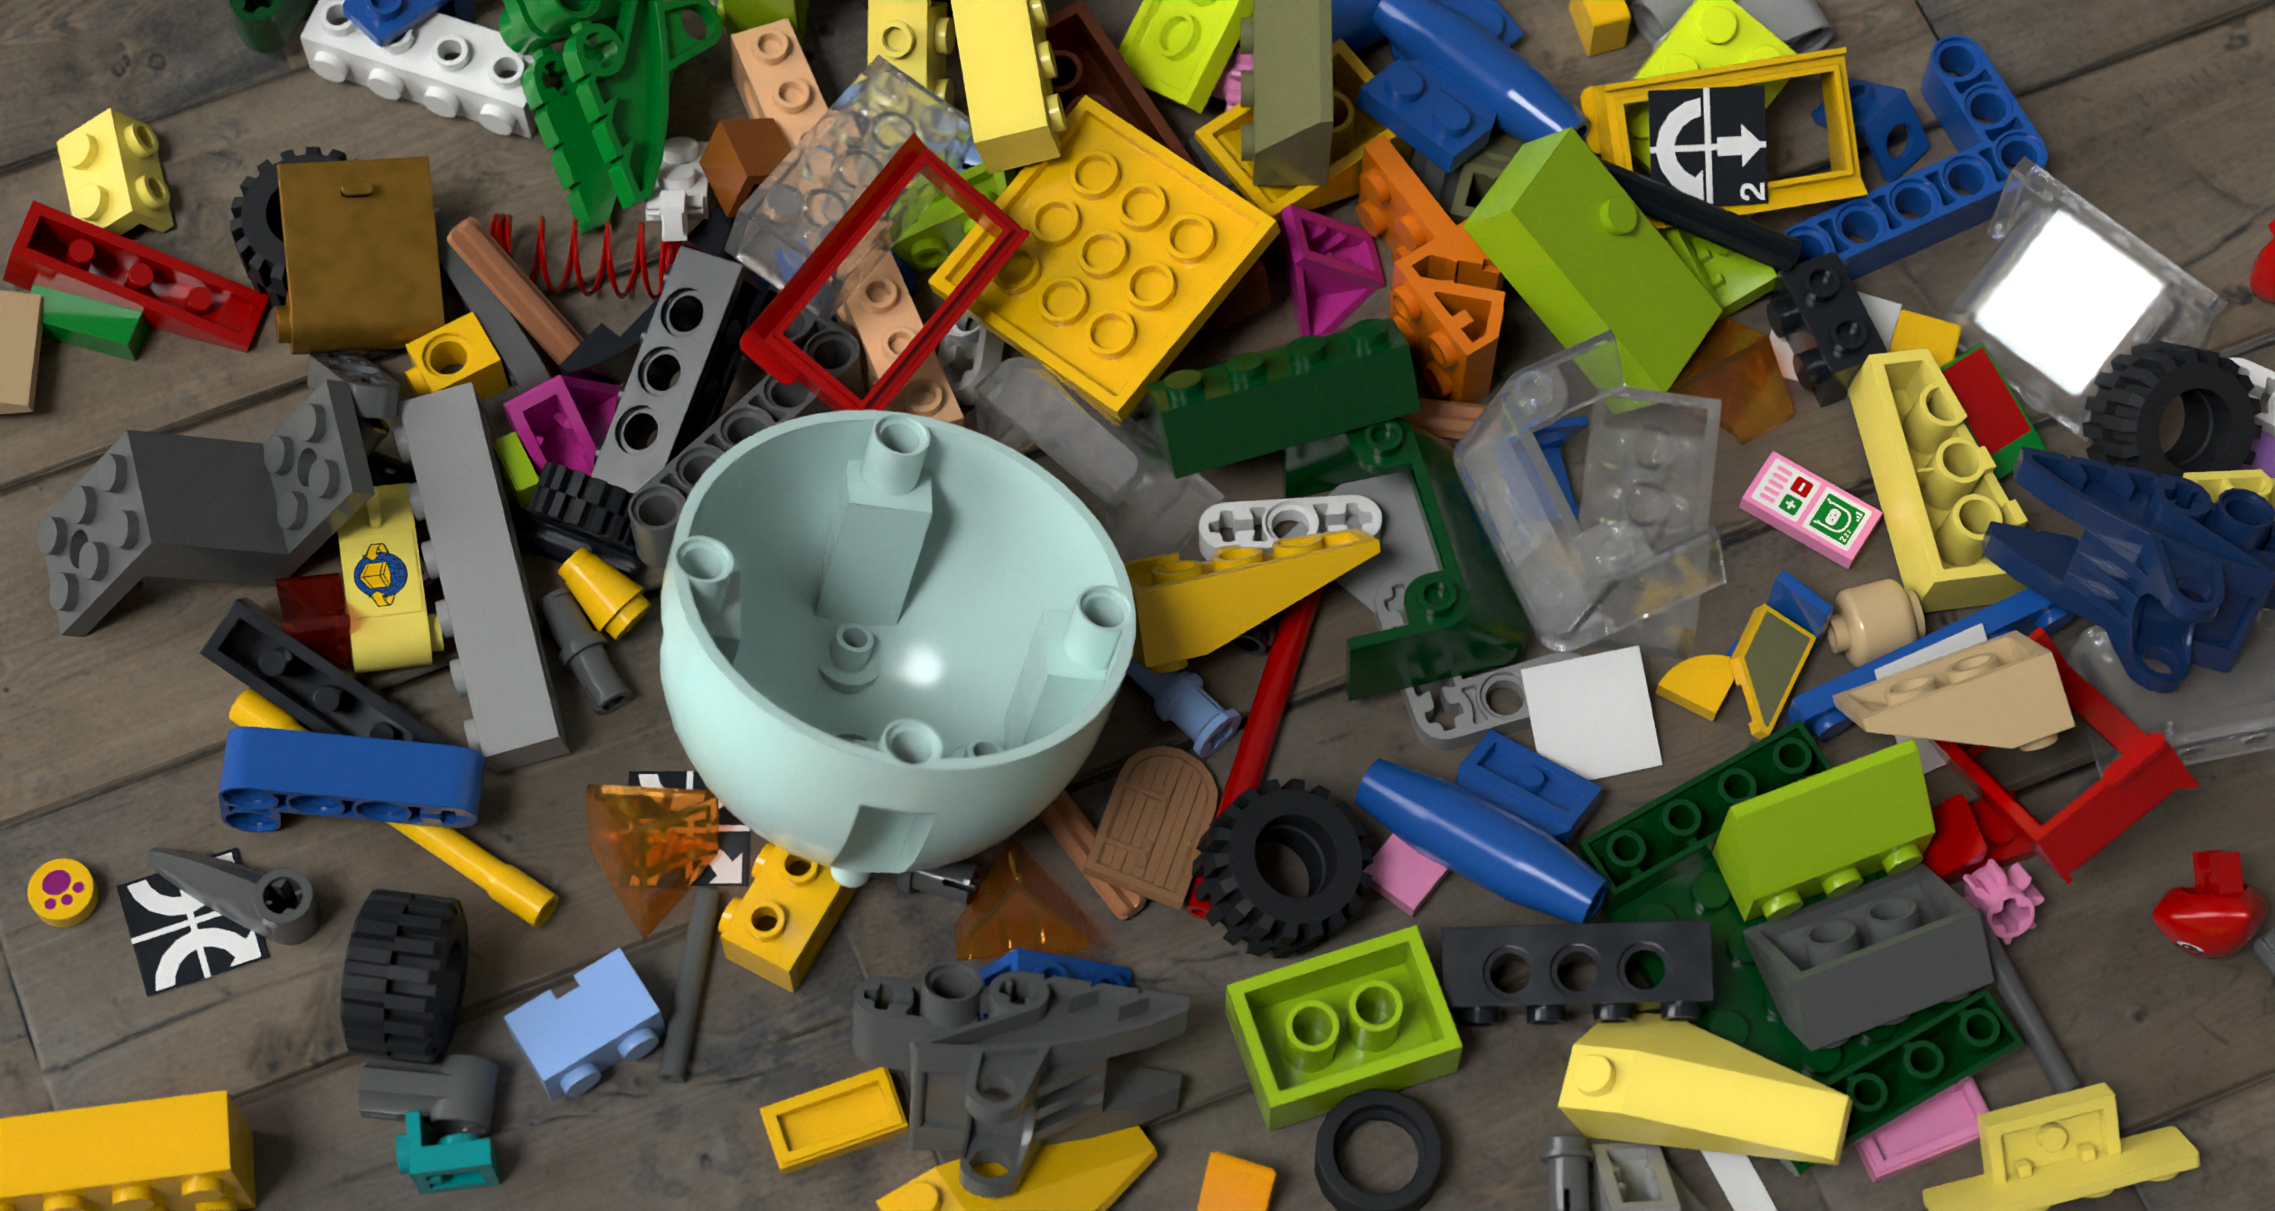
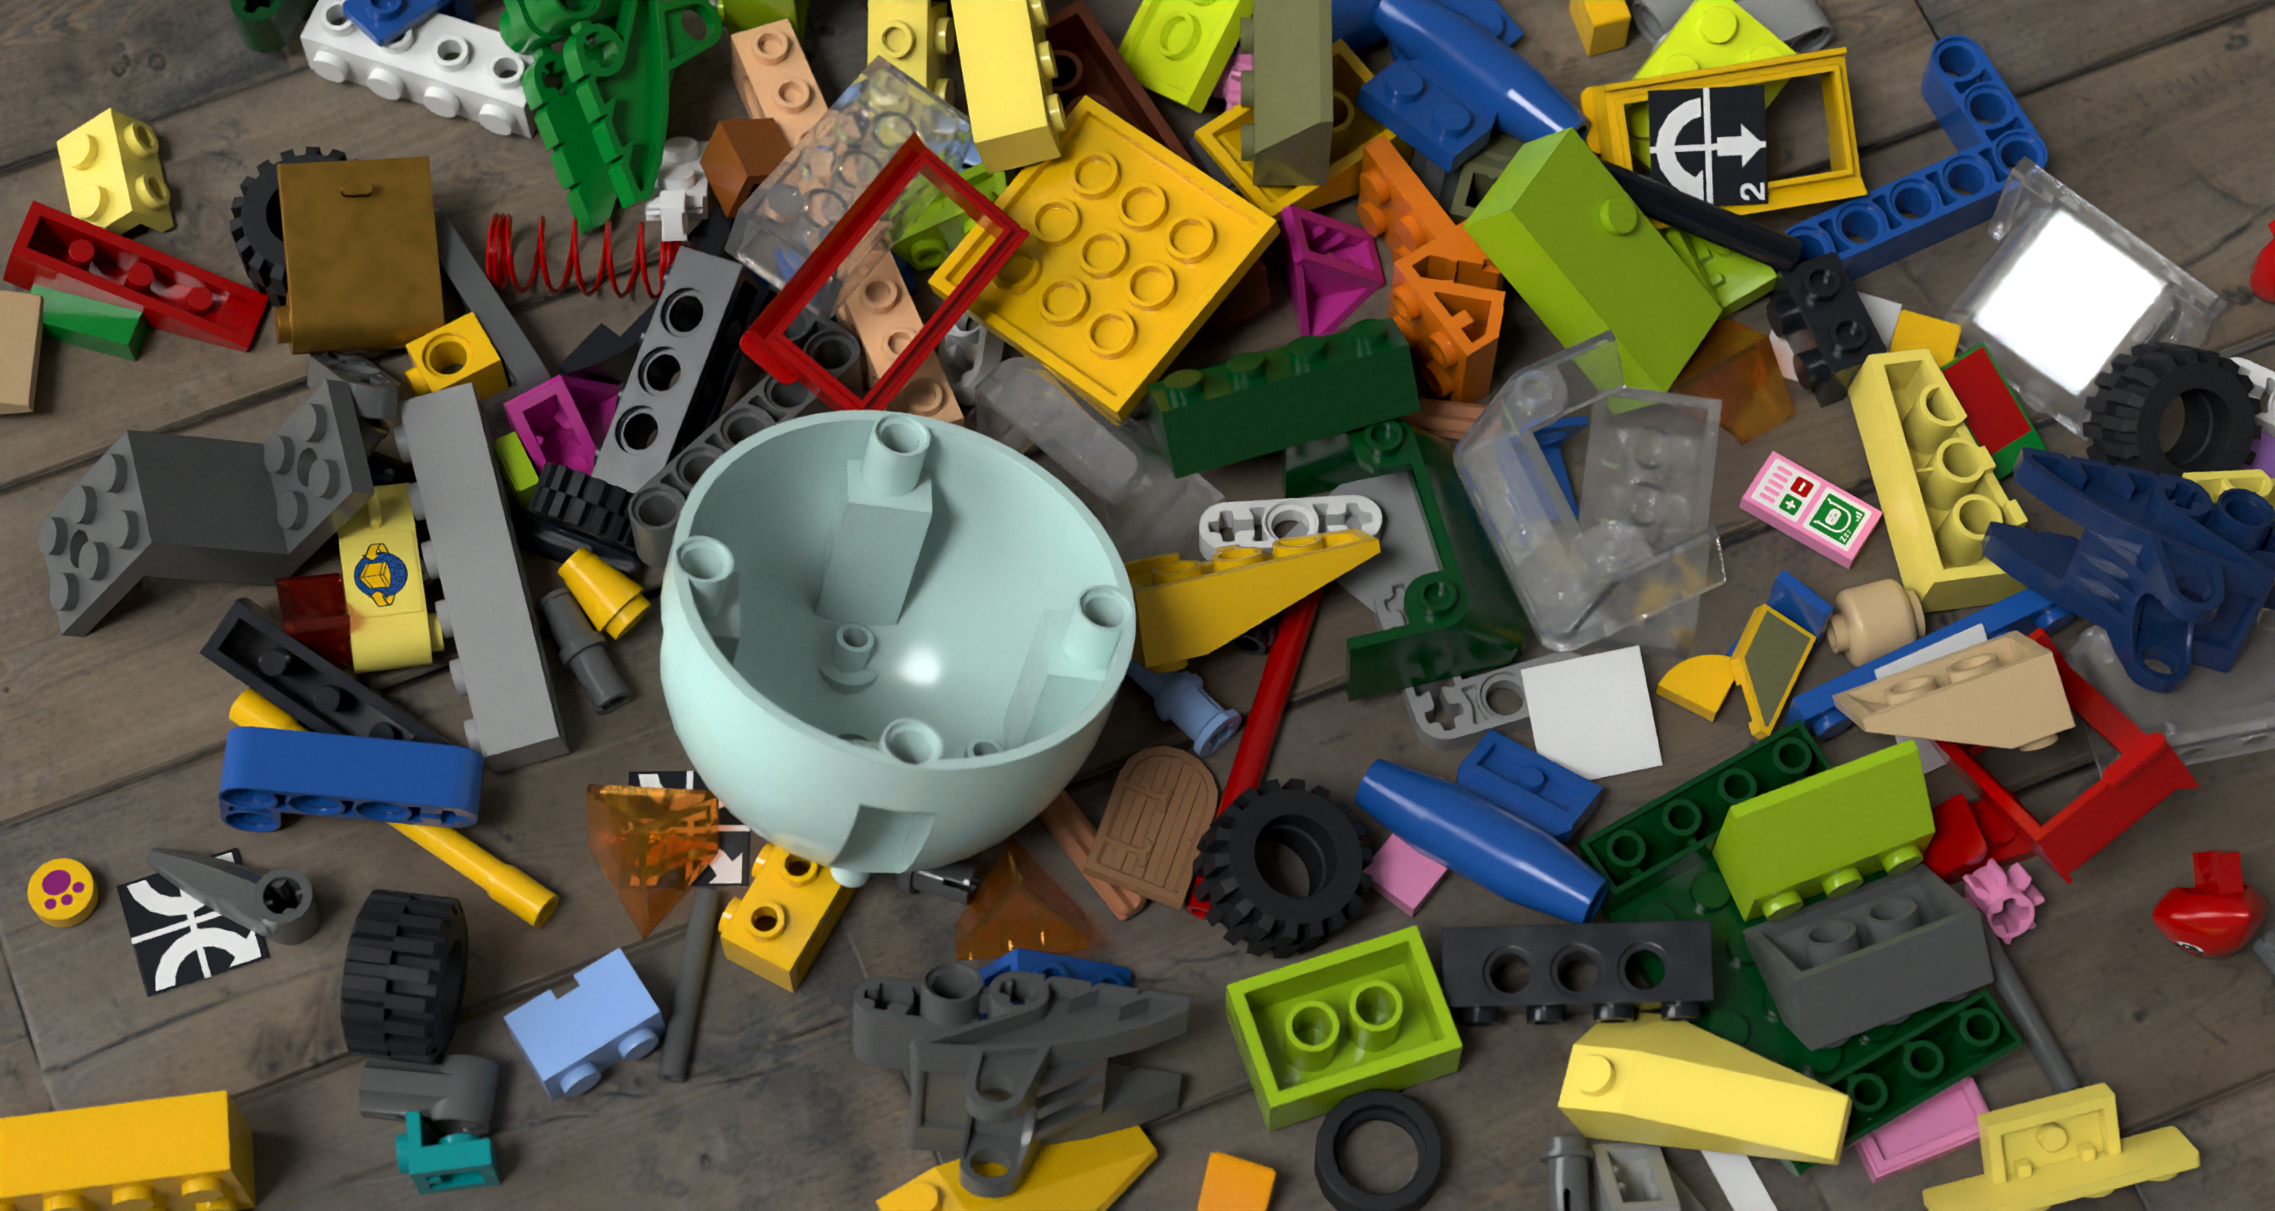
(514, 289): nougat axle -> none
(834, 1120): yellow tile -> none
(1875, 112): blue bracket -> none

